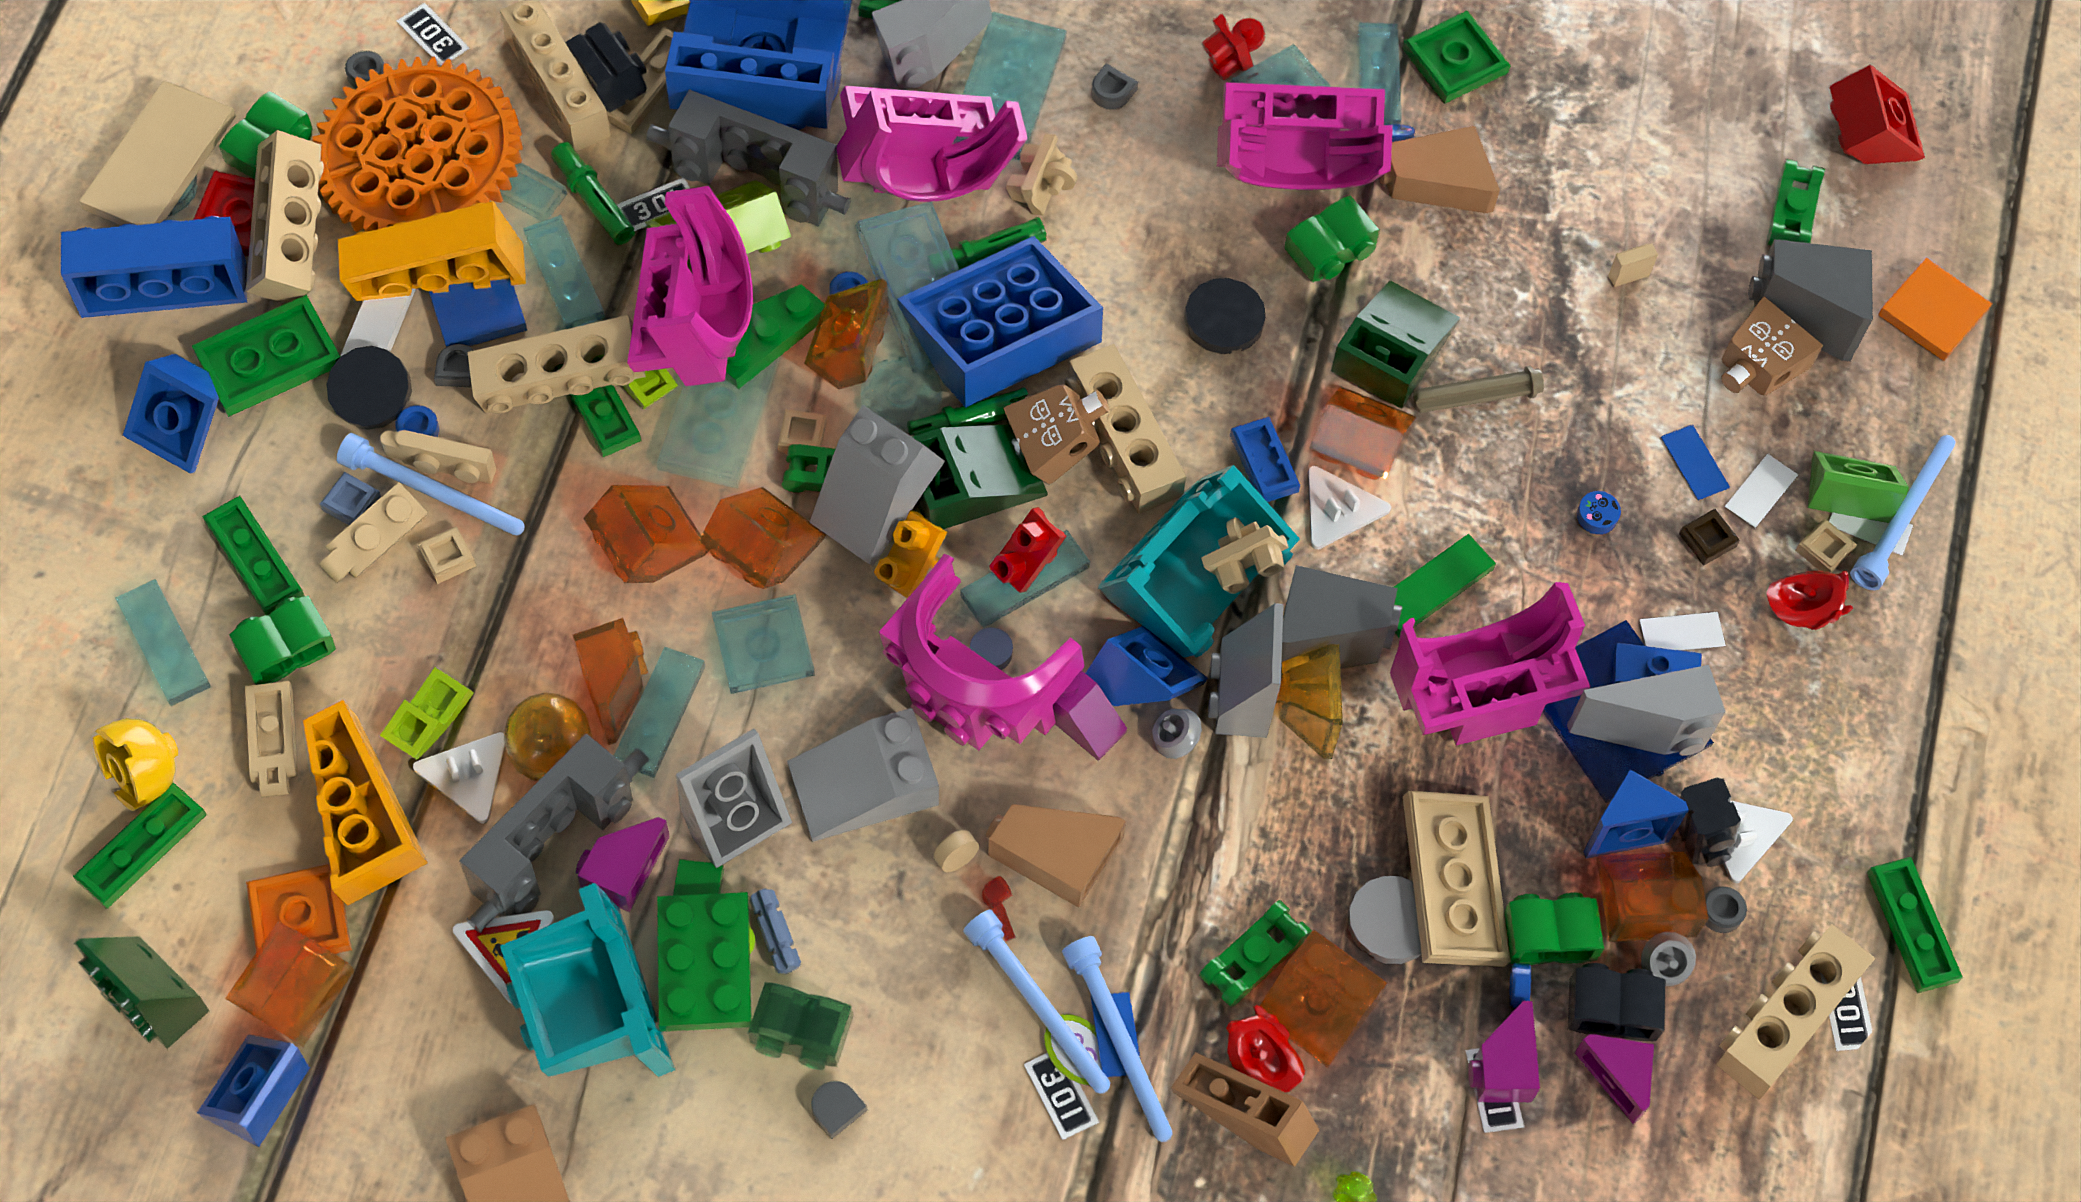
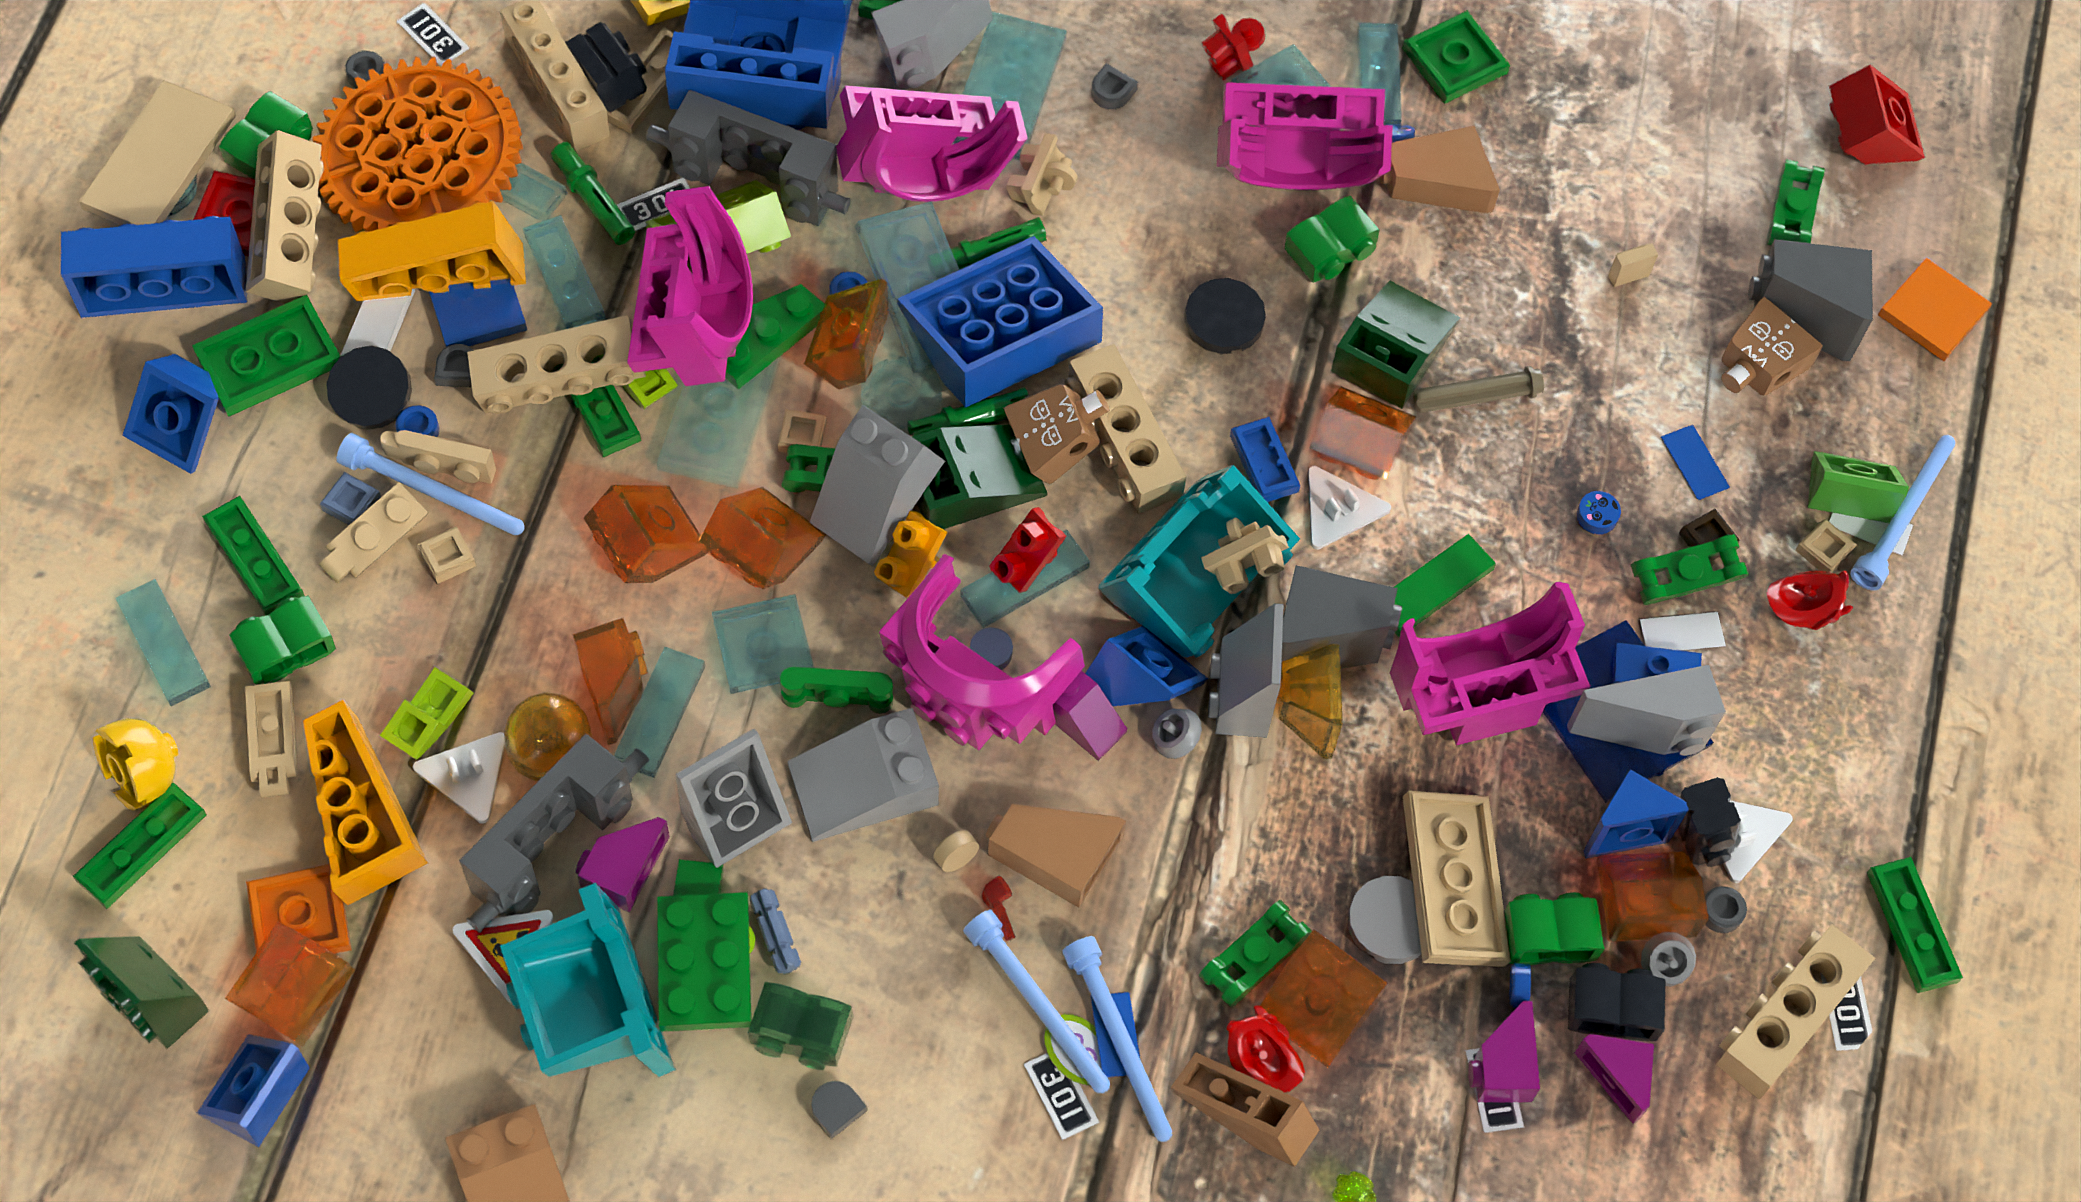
(836, 688): none -> green plate
(1689, 570): none -> green plate
(1761, 490): white sticker -> none

